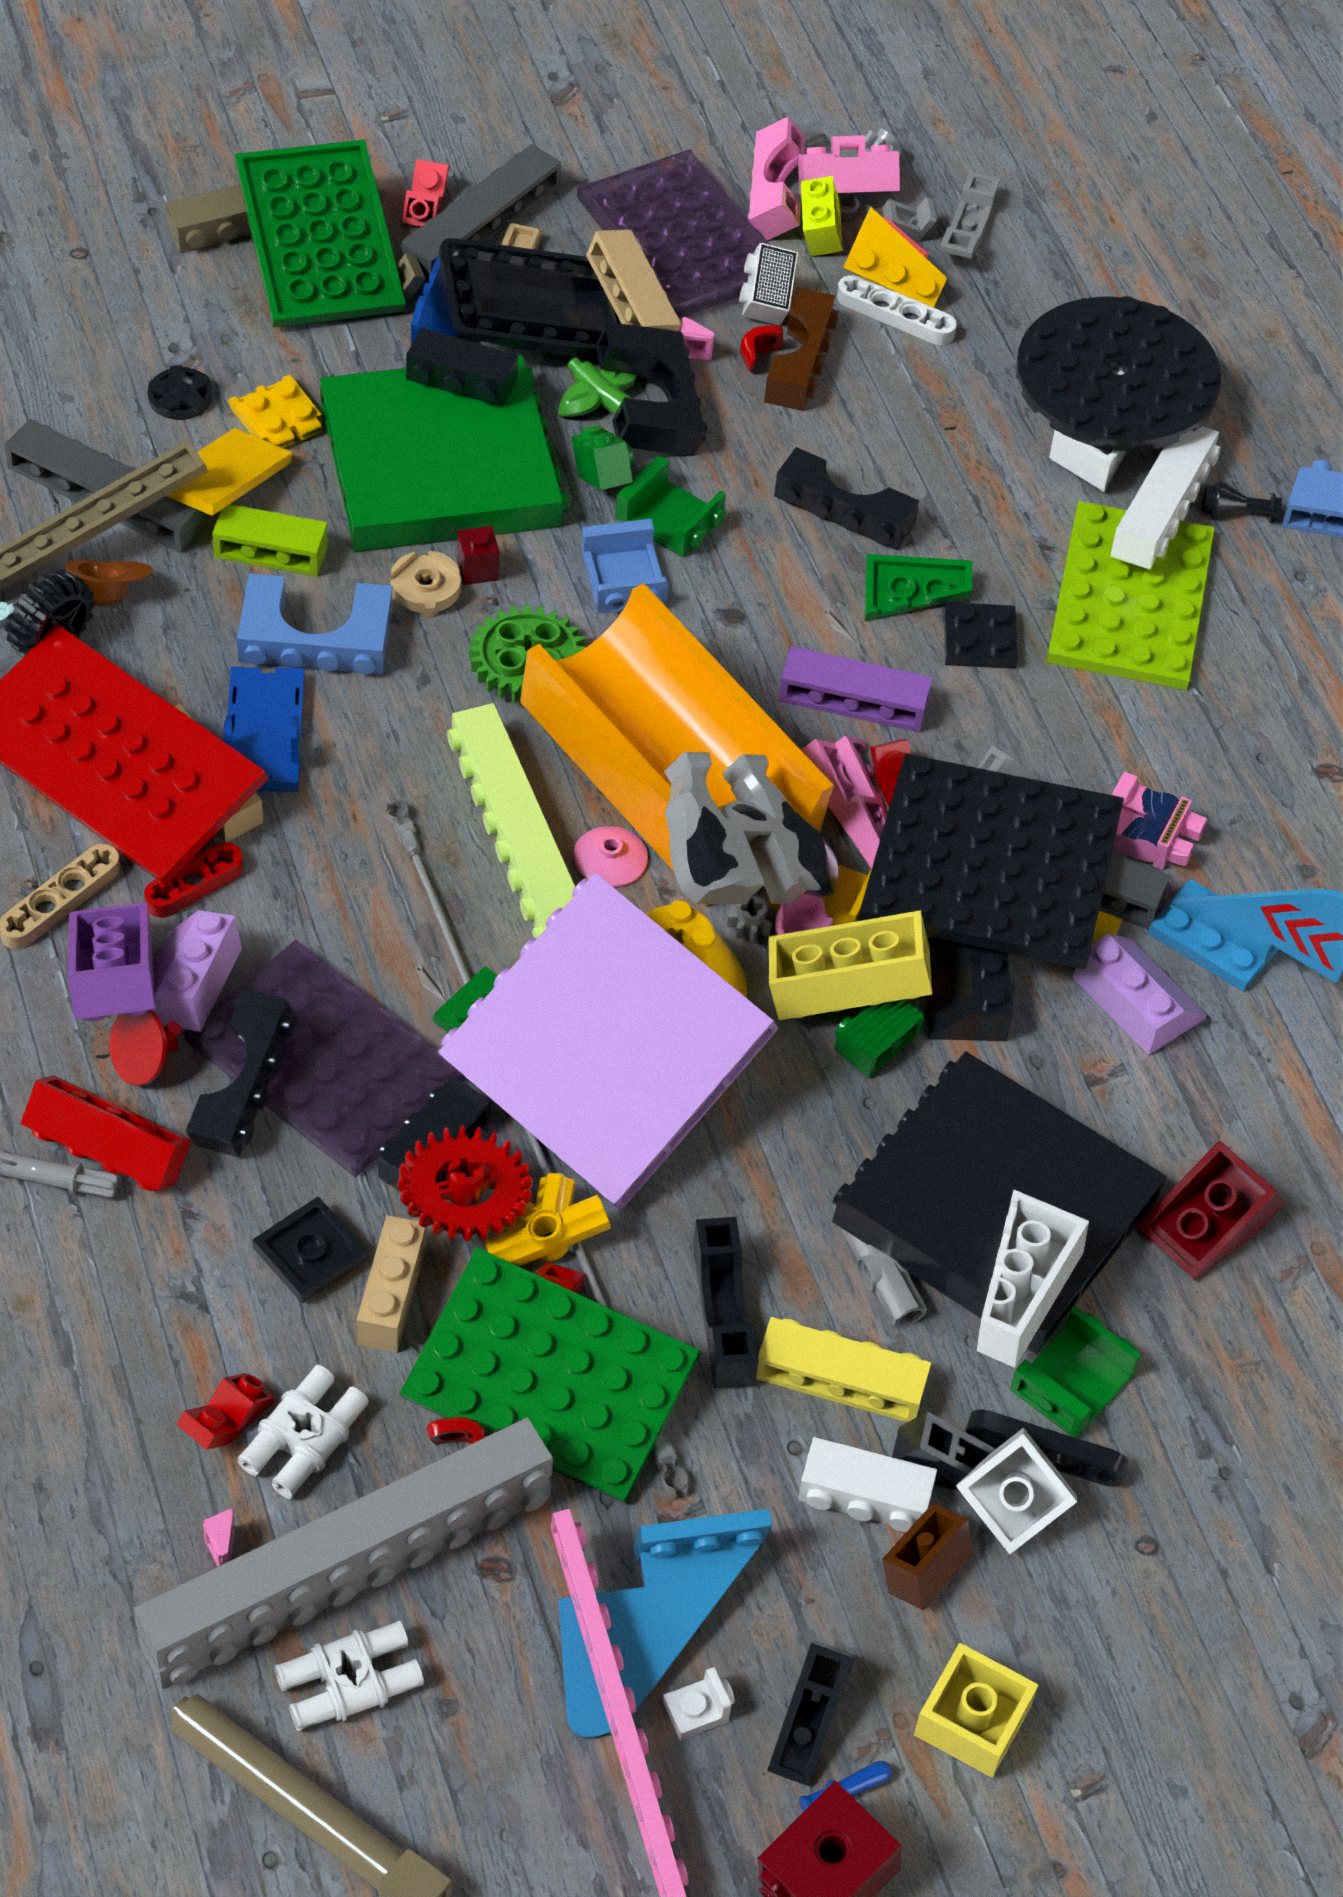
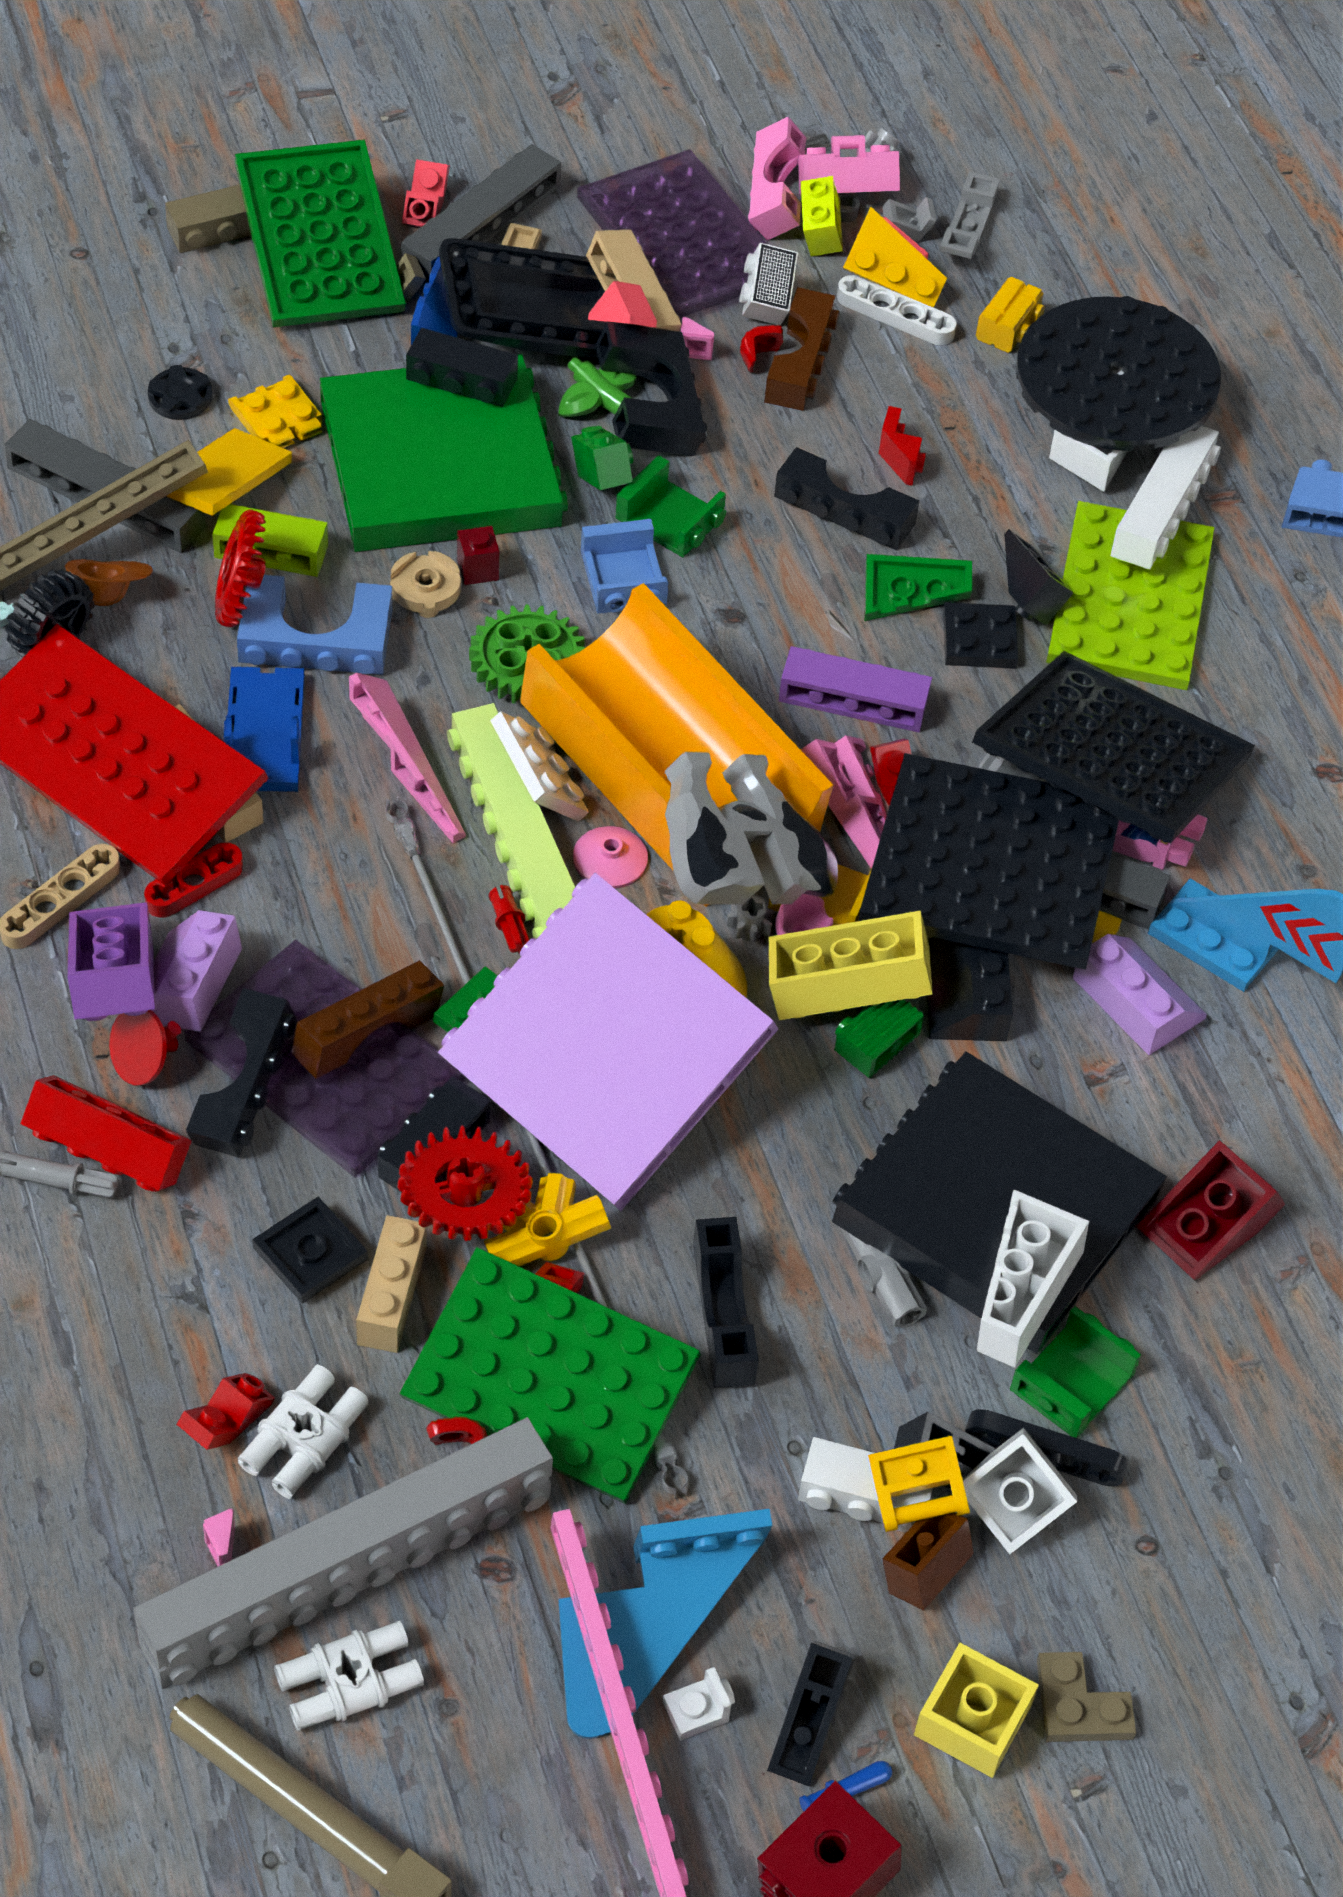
(239, 568): none -> red gear
(333, 1033): none -> reddish brown arch
(408, 761): none -> bright pink wedge
(509, 918): none -> red axle
(540, 766): none -> plate
(625, 305): none -> coral slope
(842, 1369): light yellow brick -> none
(899, 449): none -> red slope
(918, 1469): none -> yellow plate
(1010, 314): none -> yellow brick
(1033, 581): none -> black slope
(1073, 1712): none -> dark tan plate
(1114, 746): none -> black plate
(1224, 500): black piece -> none

